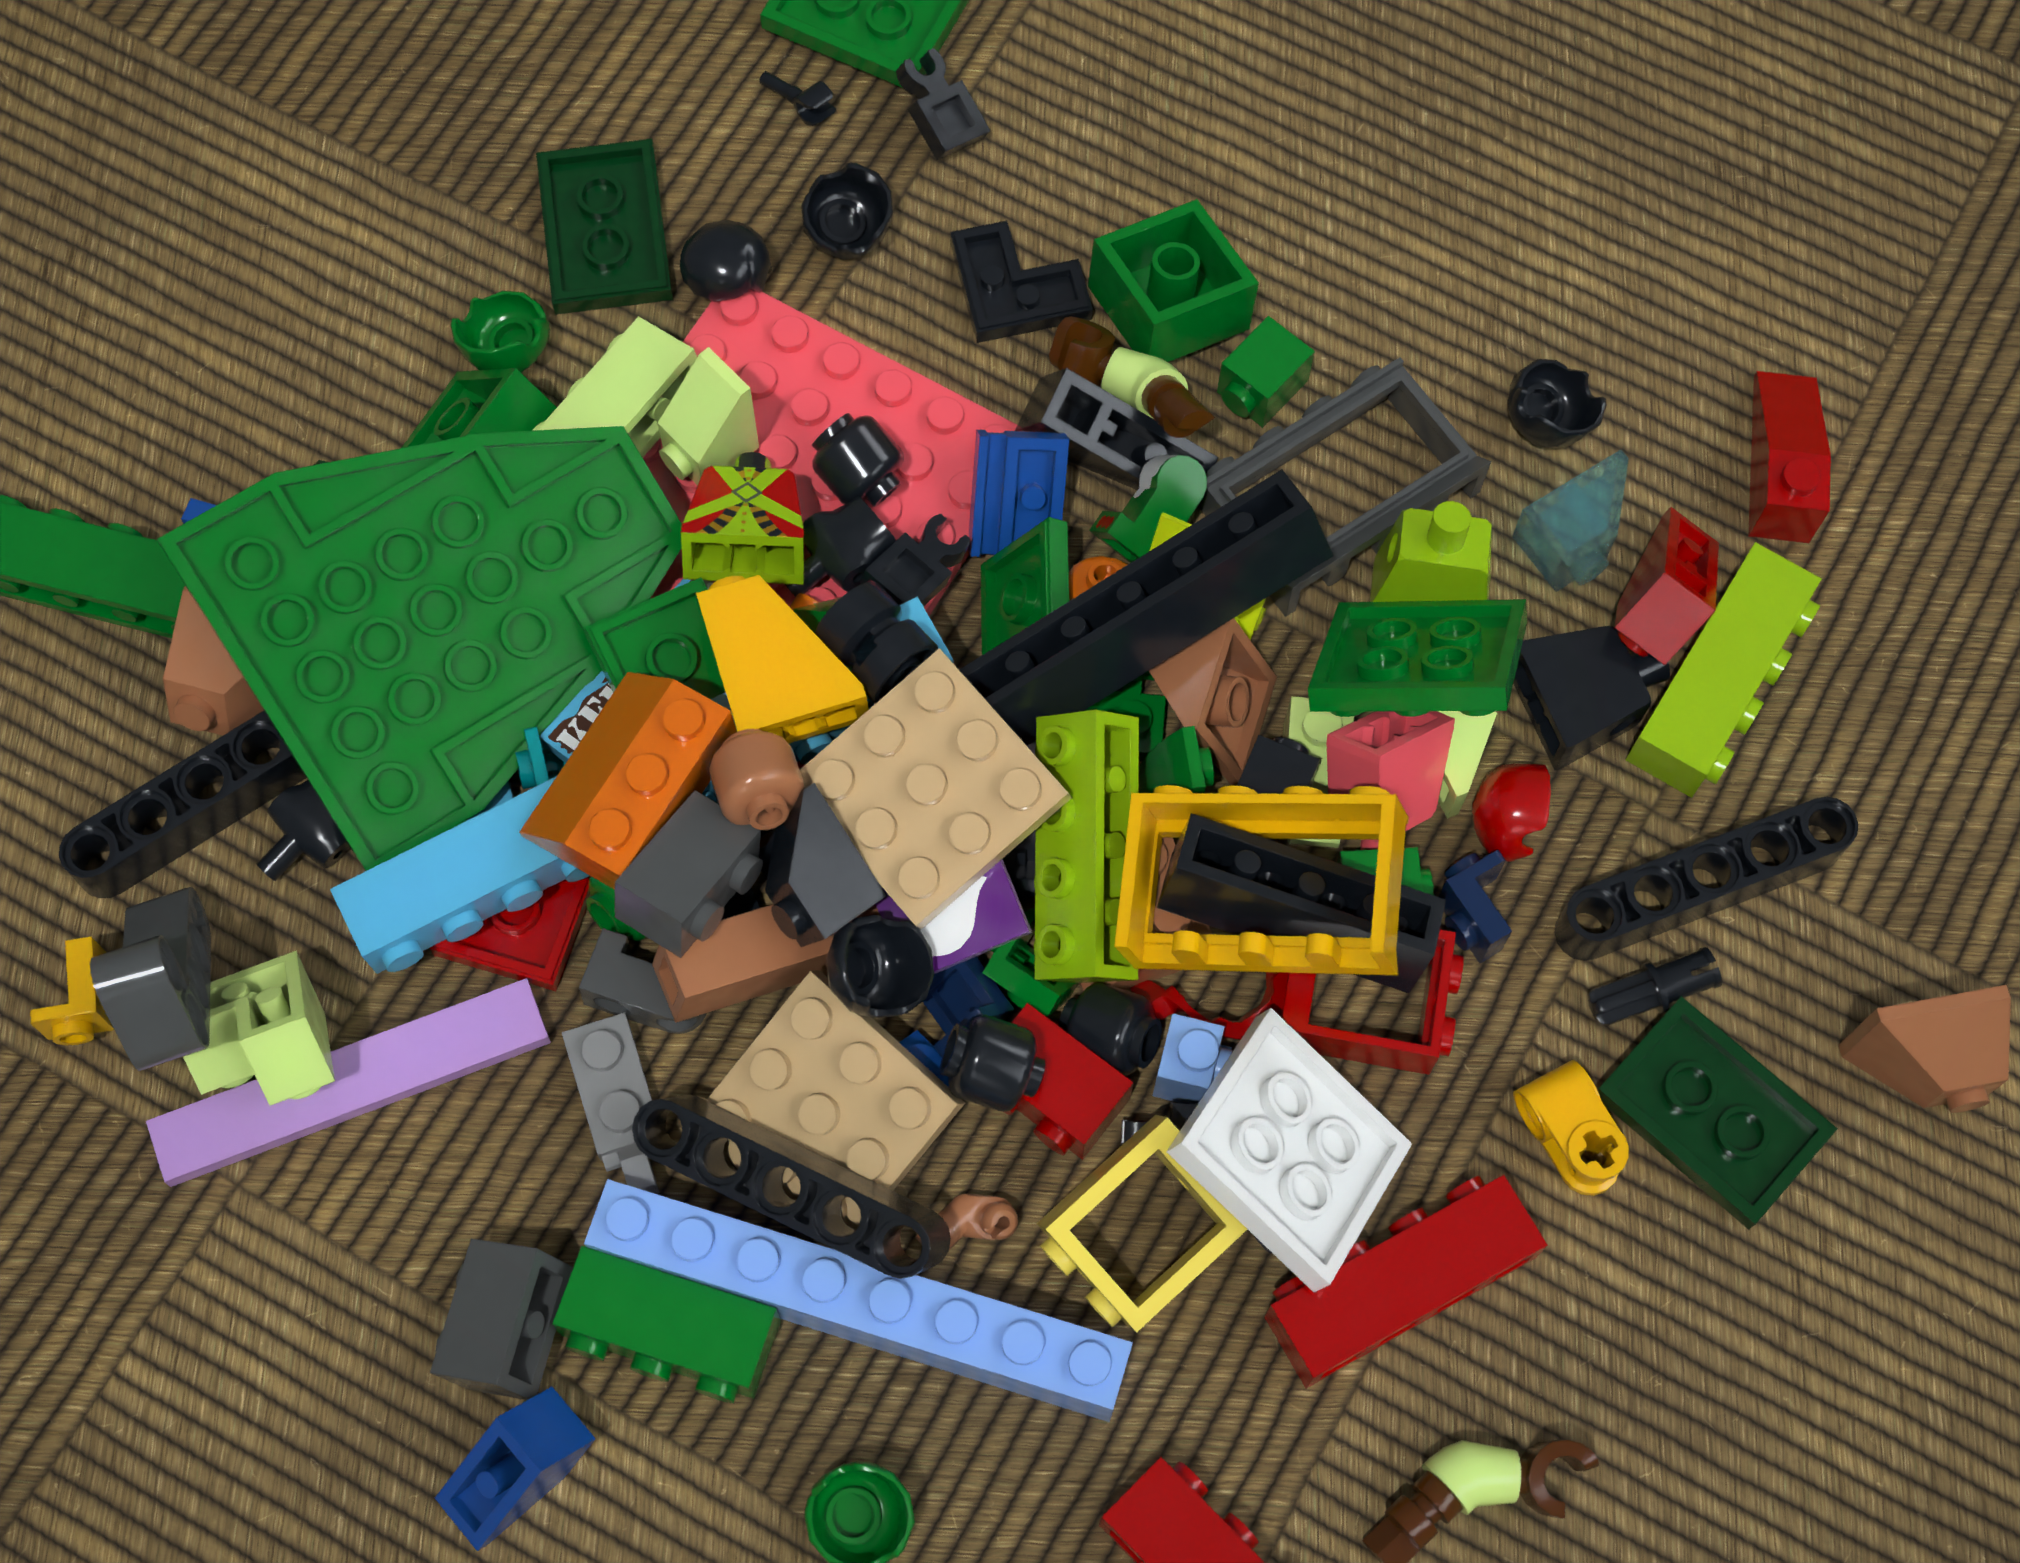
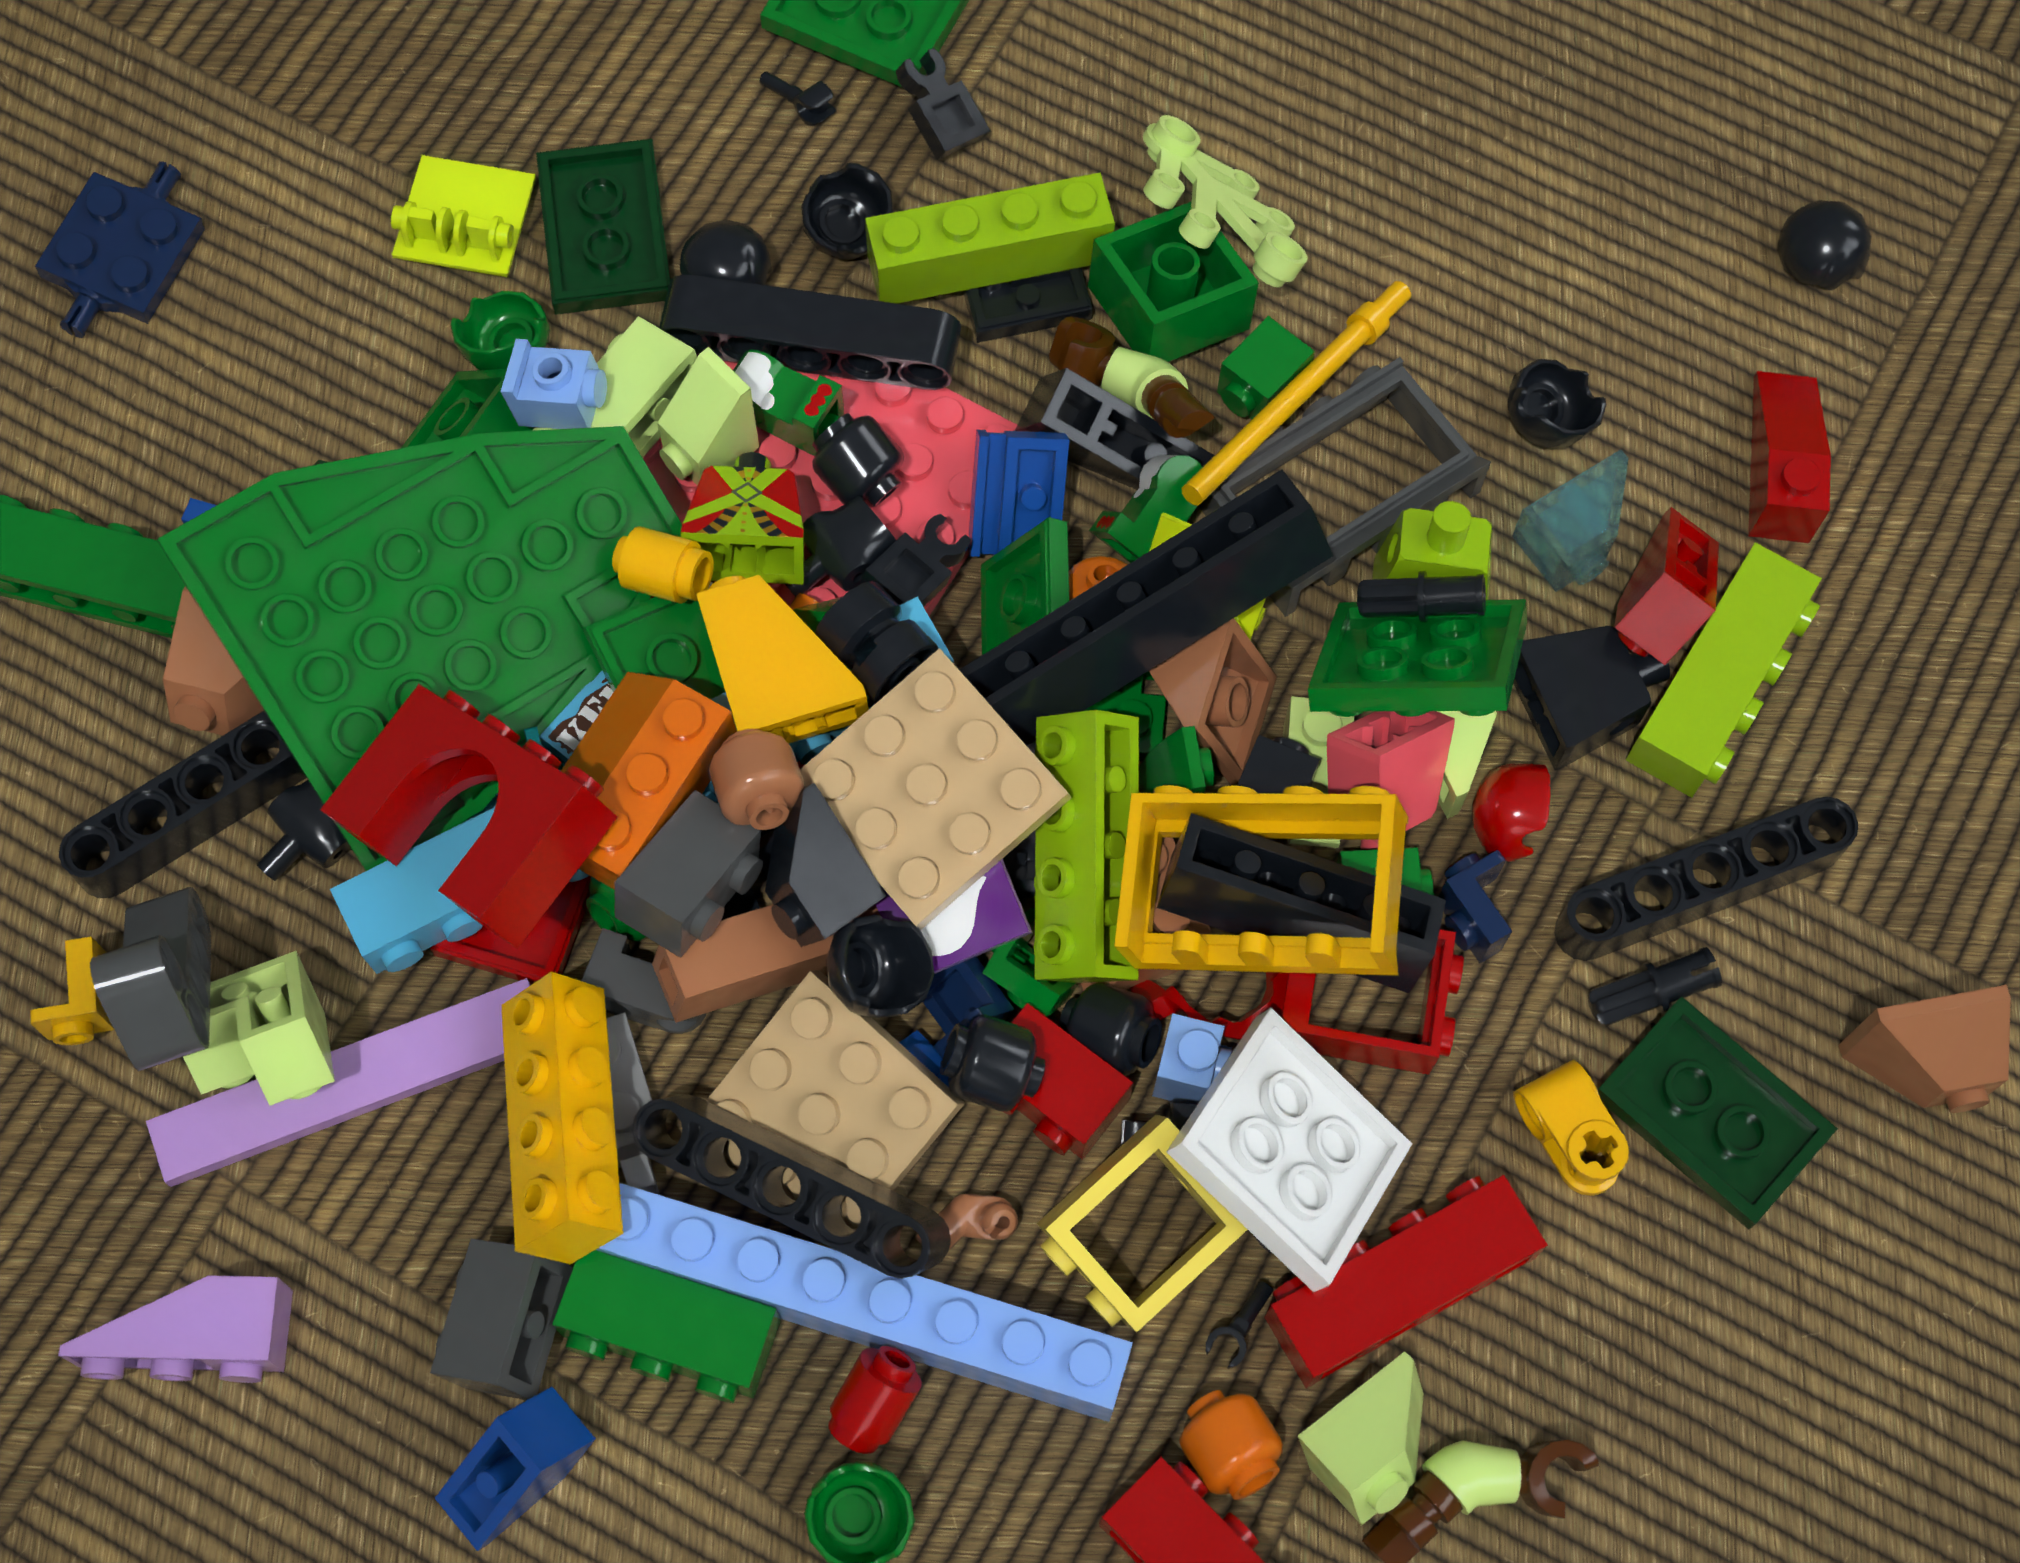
(120, 248): none -> dark blue plate
(207, 1325): none -> lavender slope
(462, 216): none -> neon yellow hinge
(539, 826): none -> red arch
(553, 386): none -> light blue brick
(560, 1119): none -> yellow brick
(662, 565): none -> yellow brick
(789, 402): none -> green leg
(814, 331): none -> black beam
(874, 1399): none -> red brick
(987, 238): none -> lime brick
(1223, 190): none -> yellowish green plant
(1231, 1444): none -> orange head
(1241, 1323): none -> black hand
(1362, 328): none -> yellow bar
(1370, 1441): none -> yellowish green slope
(1422, 596): none -> black axle
(1825, 244): none -> black hair

